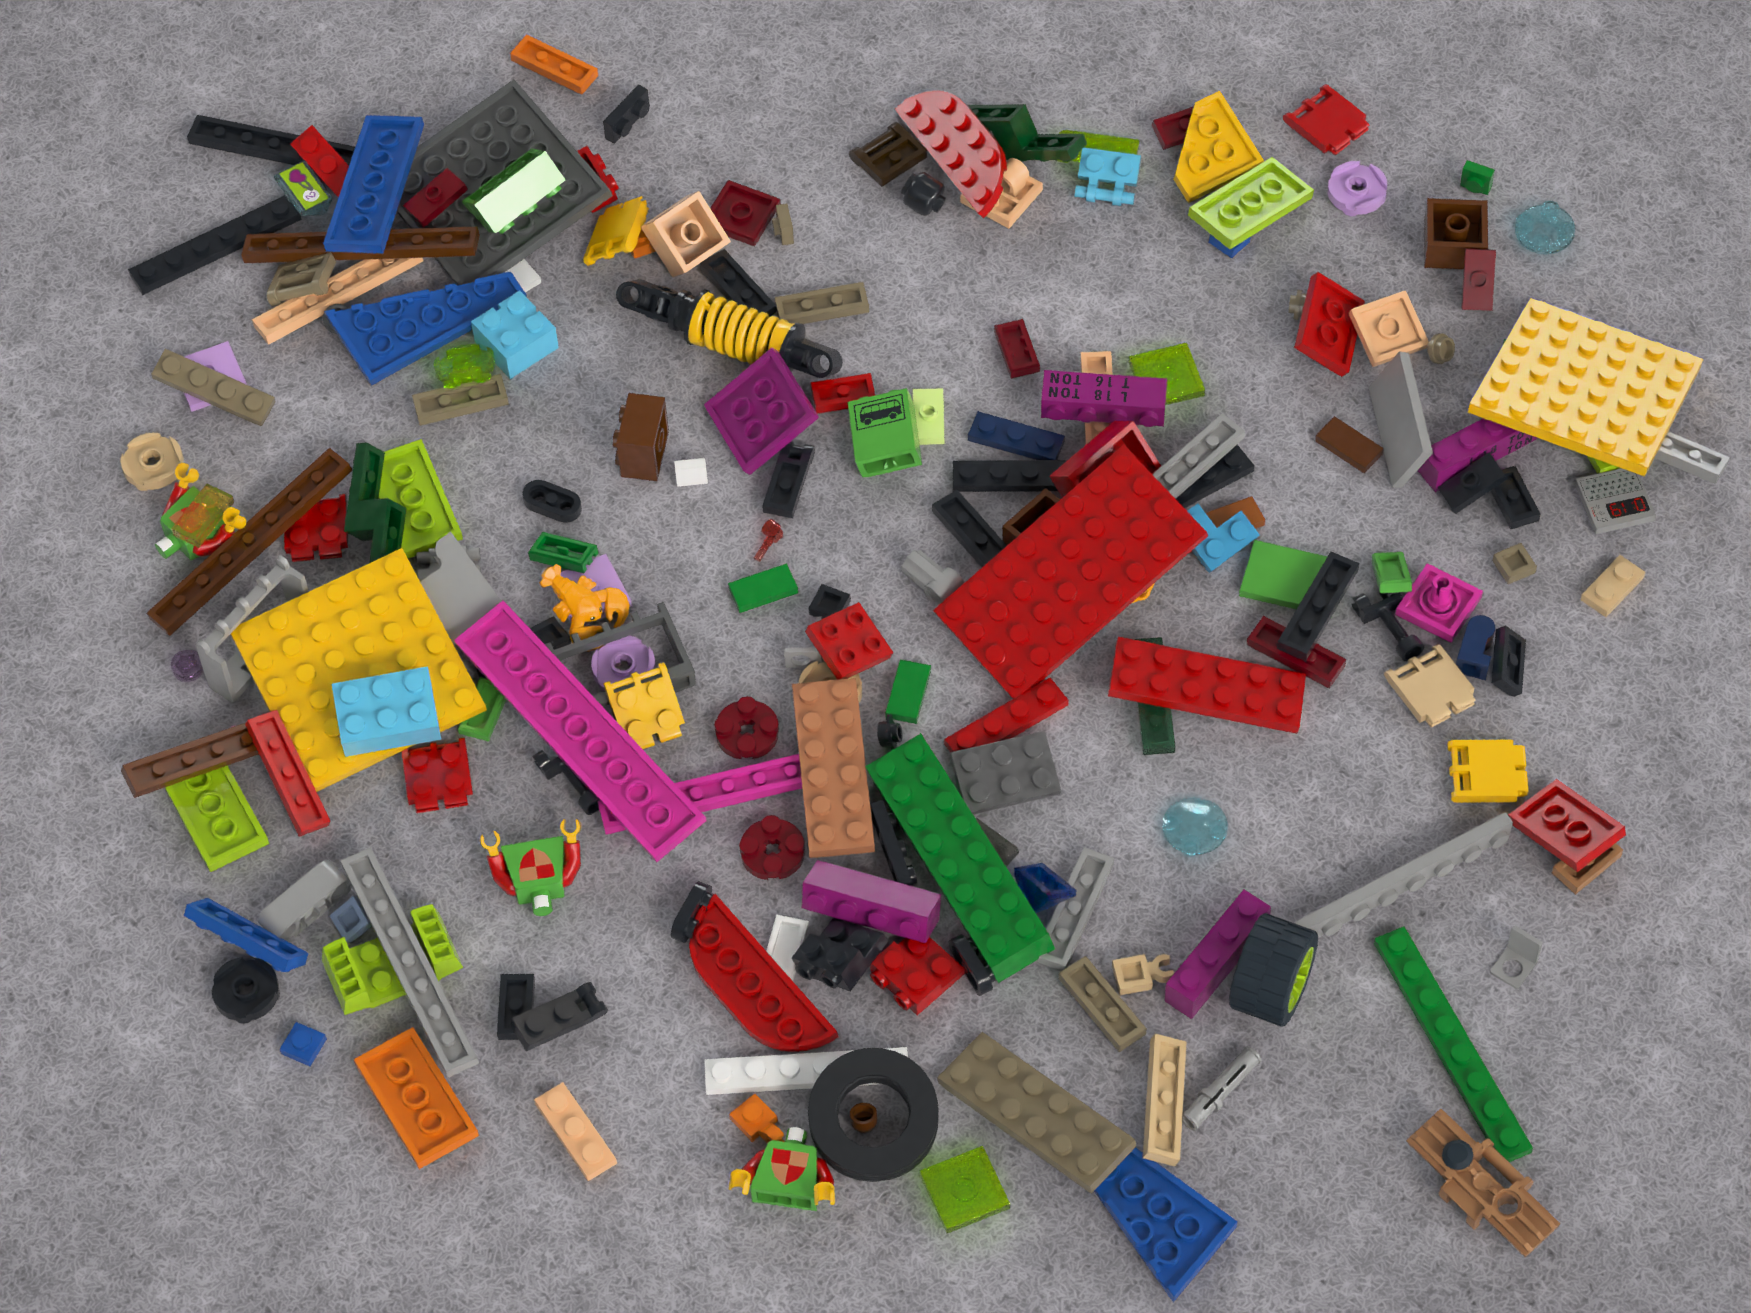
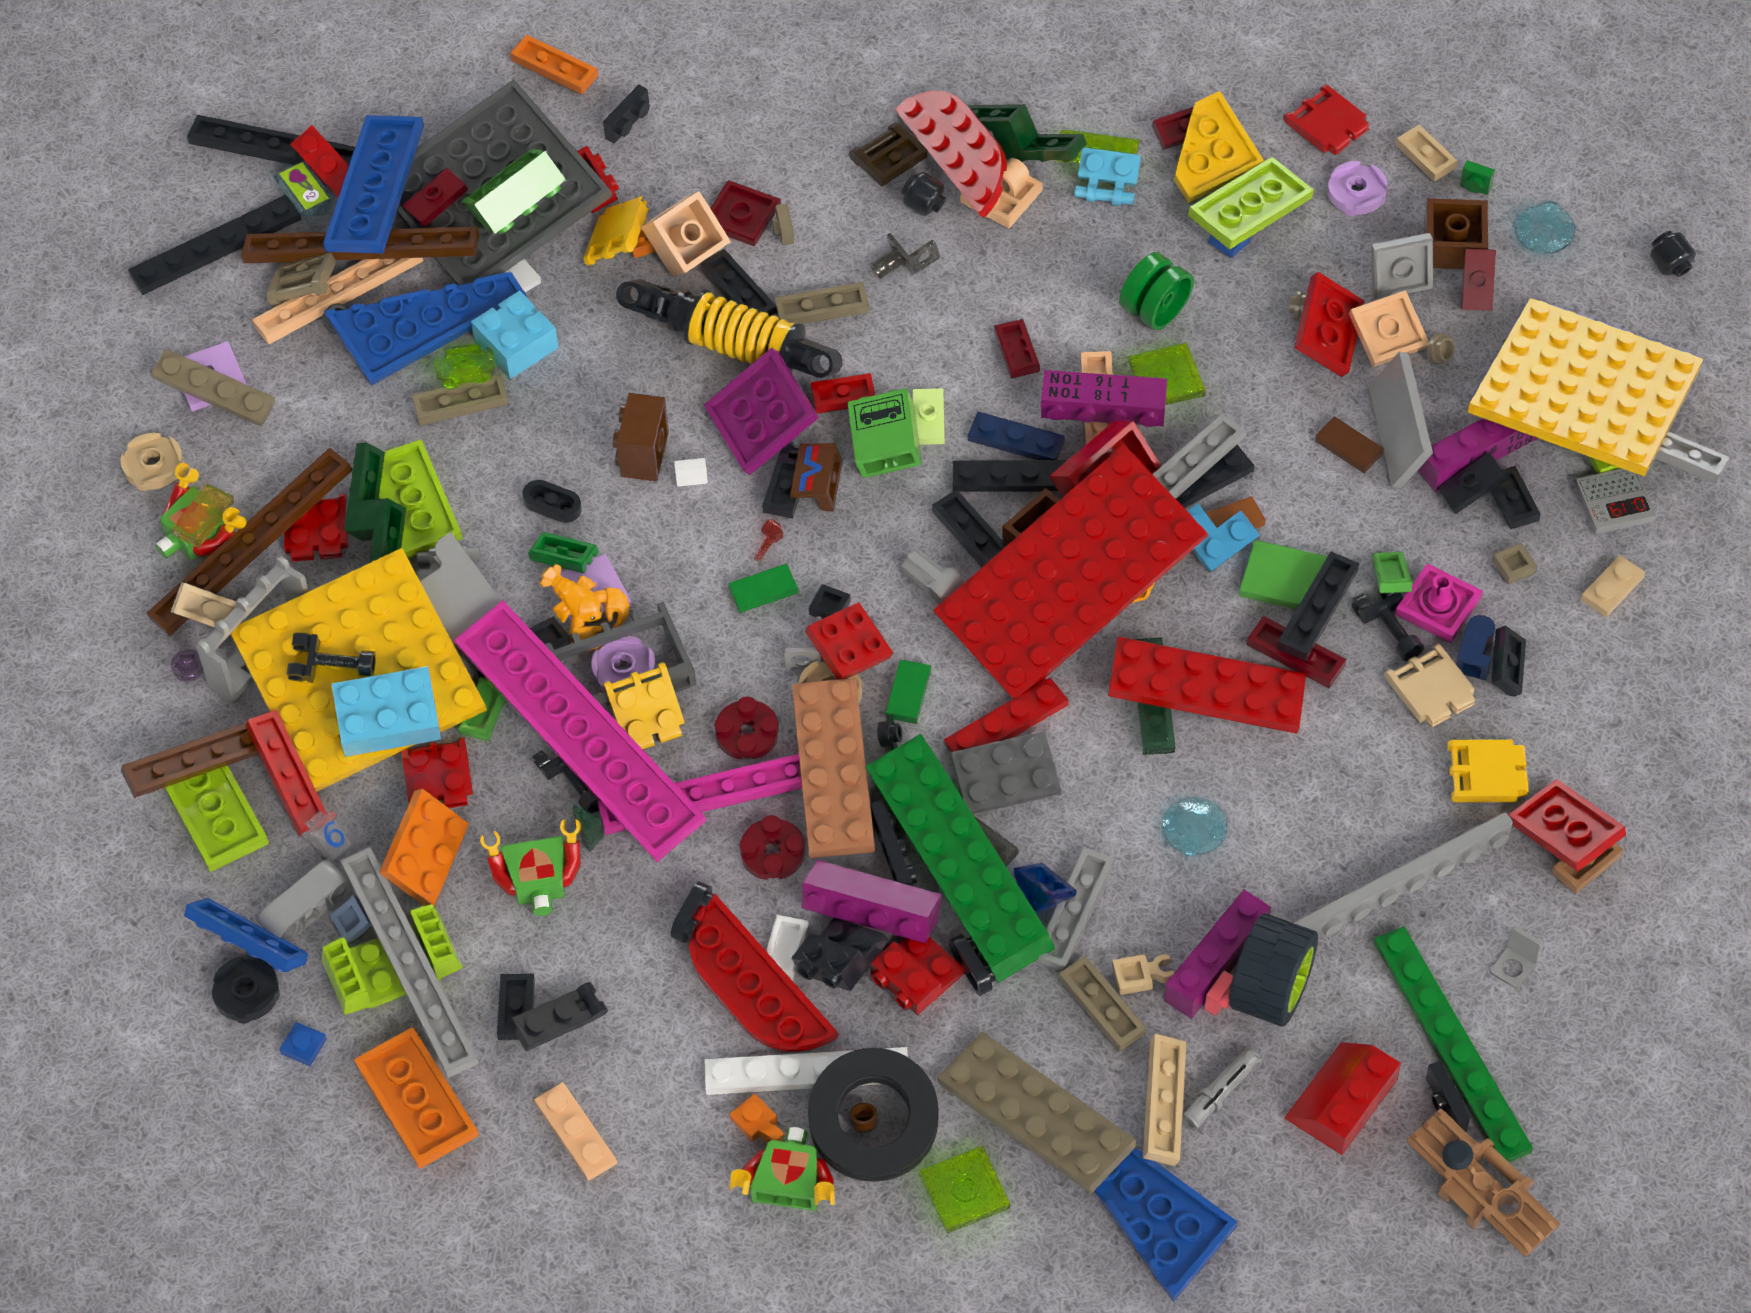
(201, 605): none -> tan plate
(304, 642): none -> black bar
(328, 835): none -> clear brick
(424, 848): none -> orange plate
(591, 827): none -> clear green slope
(817, 474): none -> reddish brown panel
(899, 256): none -> clear smoke bracket
(1156, 290): none -> green wheel
(1219, 994): none -> coral plate
(1345, 1094): none -> red slope
(1402, 265): none -> light grey plate
(1426, 153): none -> tan plate
(1445, 1095): none -> black plate
(1672, 253): none -> black head

